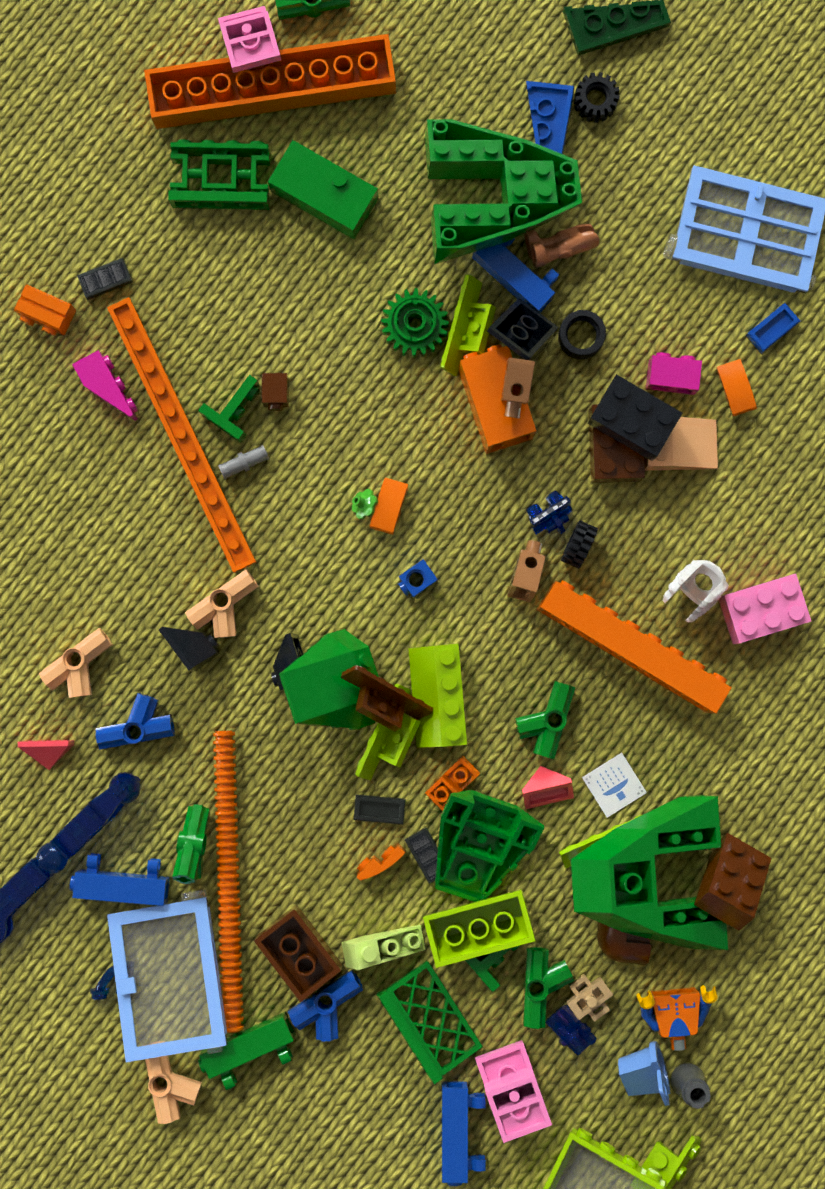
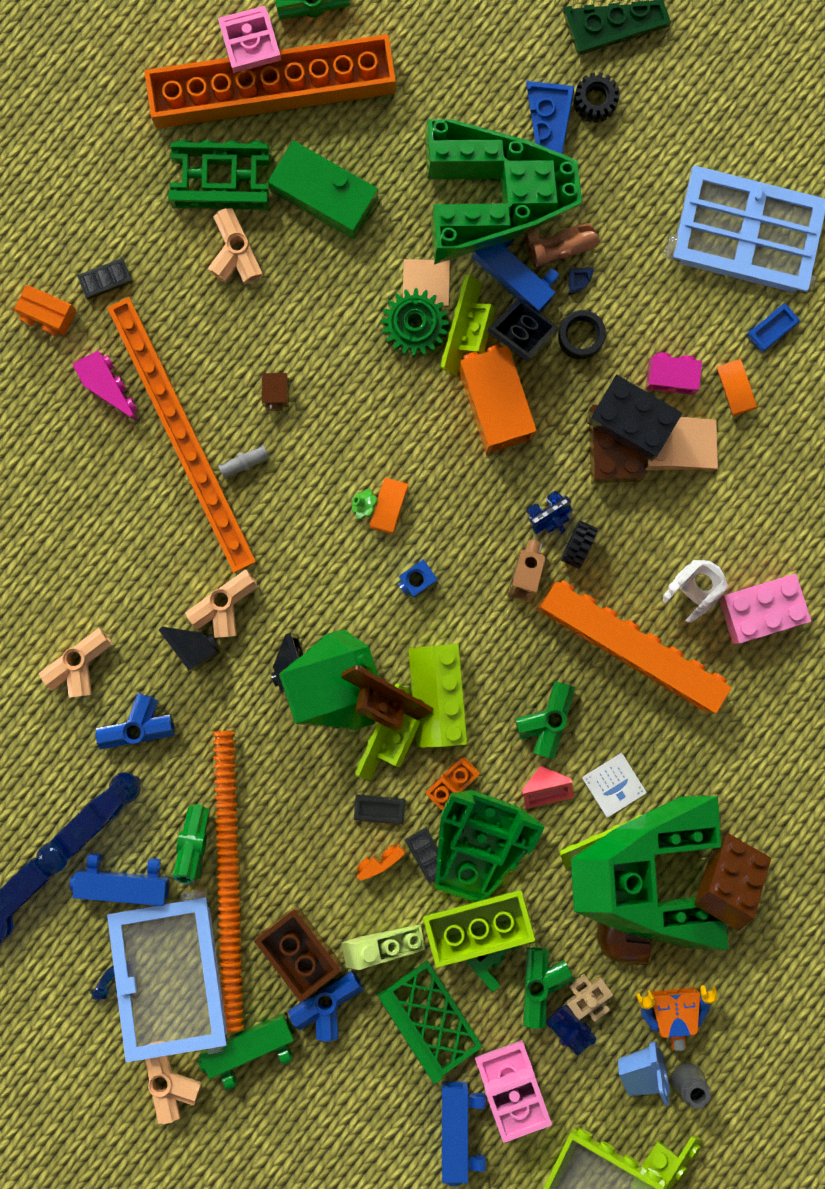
(46, 751): coral slope -> none
(230, 259): none -> light nougat piece
(234, 409): green bracket -> none
(429, 277): none -> light nougat sticker
(518, 373): medium nougat torso -> none
(579, 279): none -> dark blue tile

